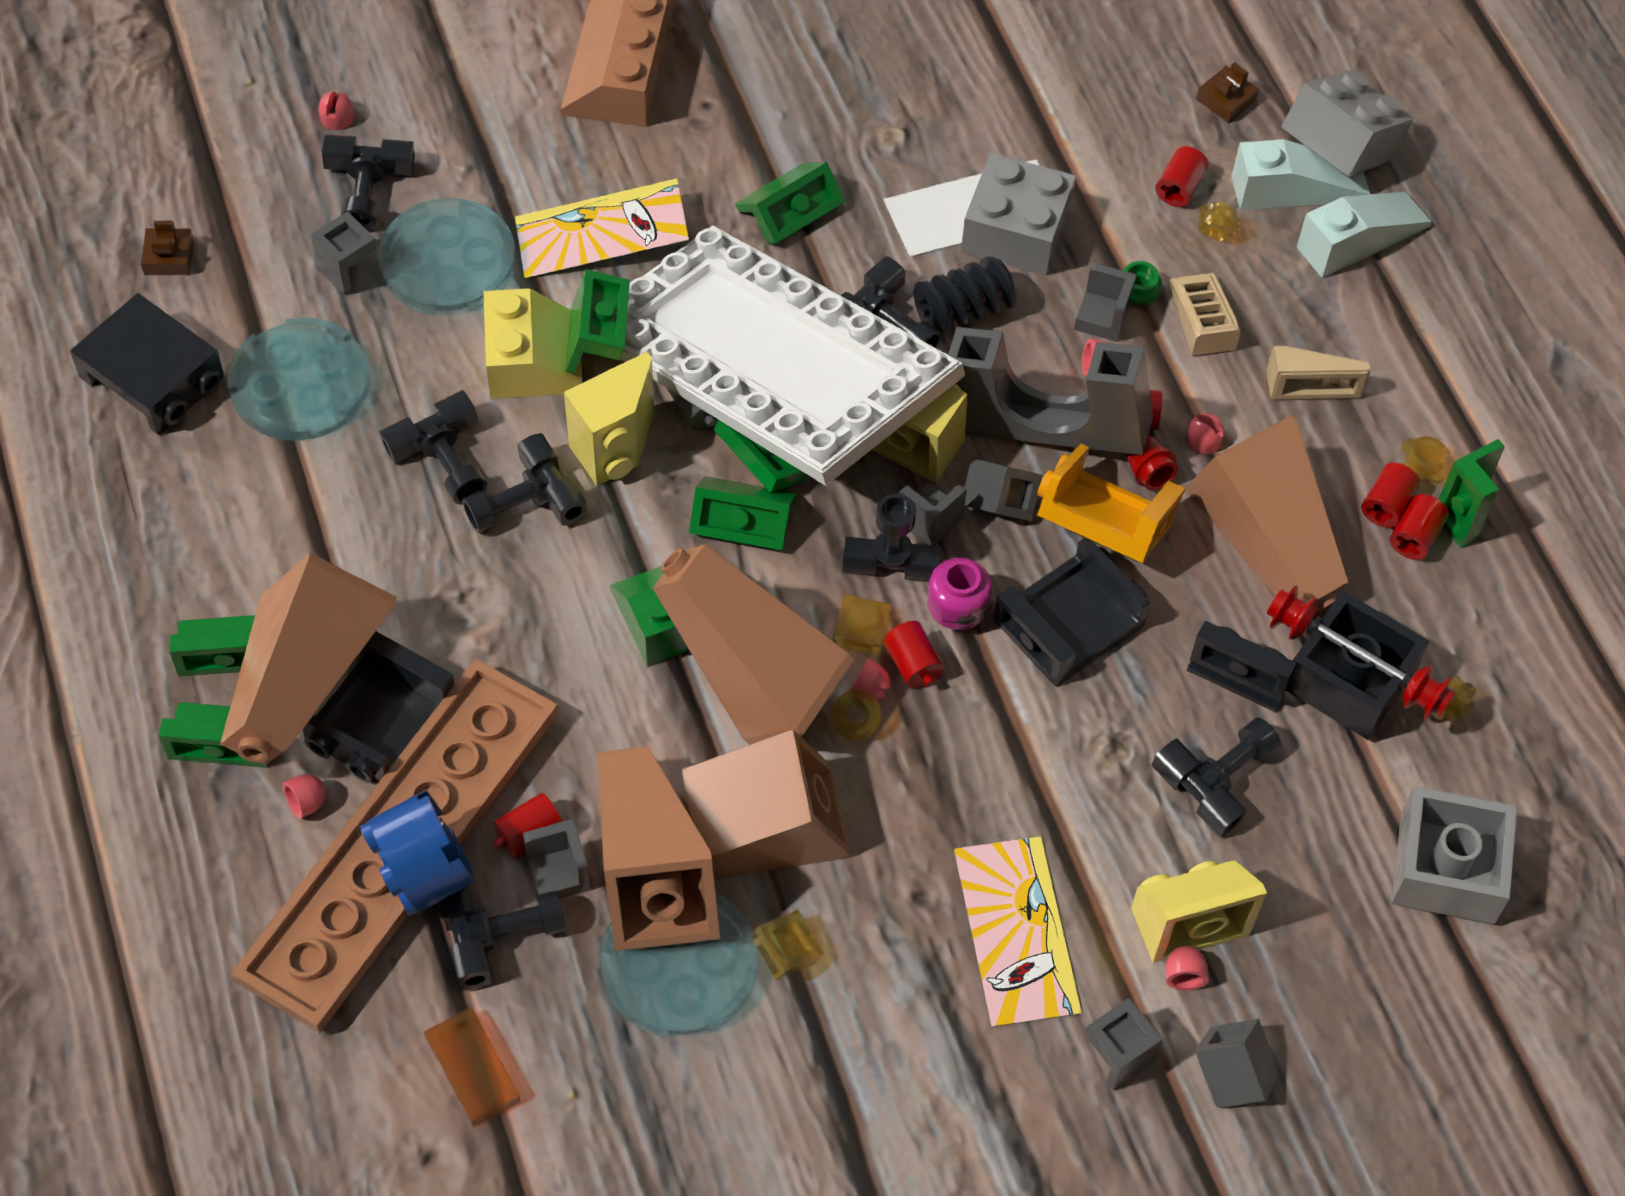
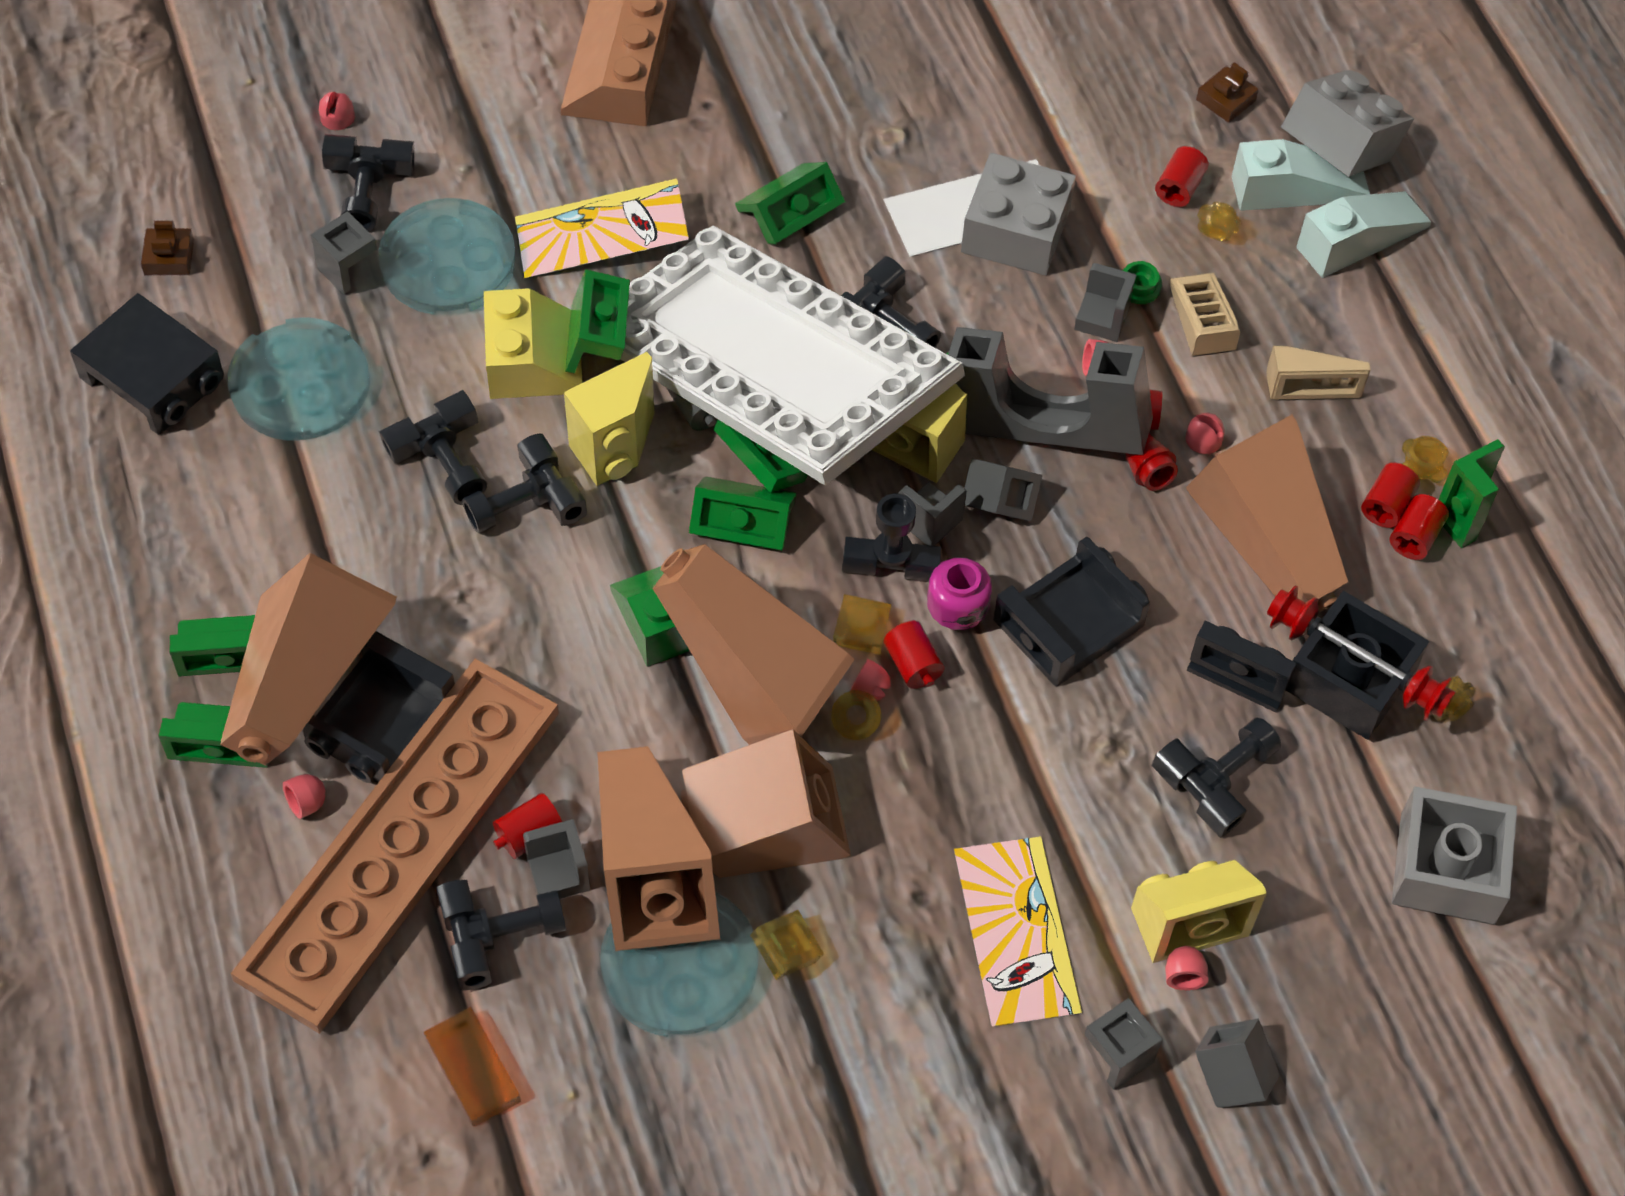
(418, 853): blue brick -> none
(964, 292): black piece -> none
(1106, 510): light orange panel -> none

